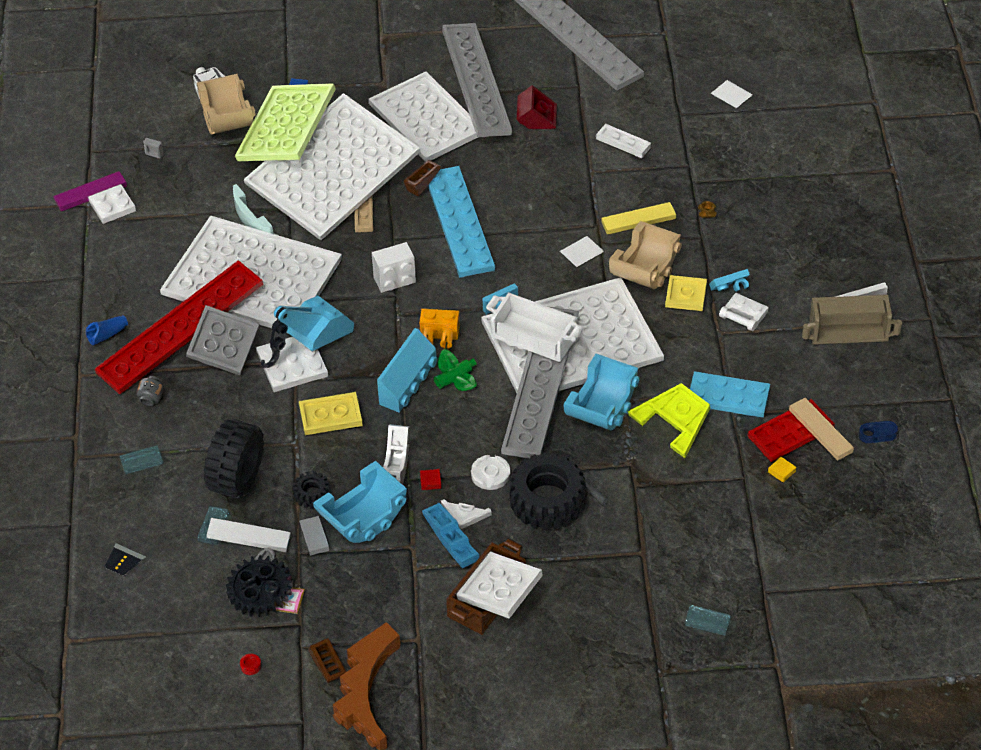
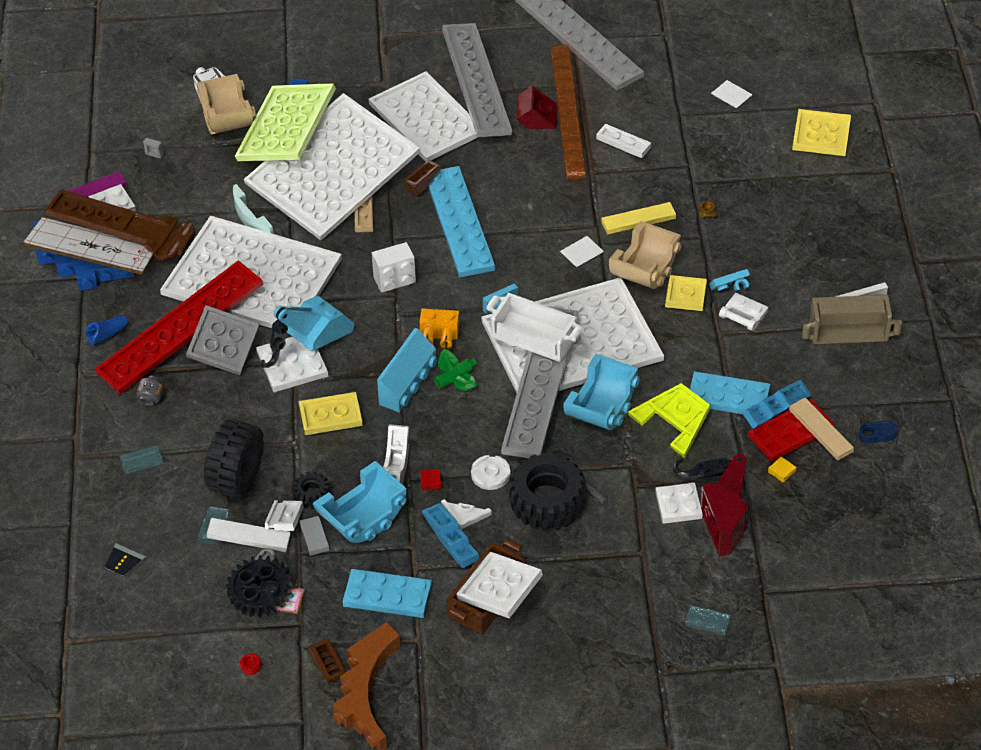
(87, 272): none -> blue arch
(88, 245): none -> white piece
(161, 236): none -> reddish brown piece
(284, 515): none -> white plate
(387, 593): none -> medium azure plate
(567, 113): none -> clear orange beam
(678, 503): none -> white plate
(721, 502): none -> dark red slope
(776, 404): none -> dark azure slope
(821, 132): none -> light yellow plate

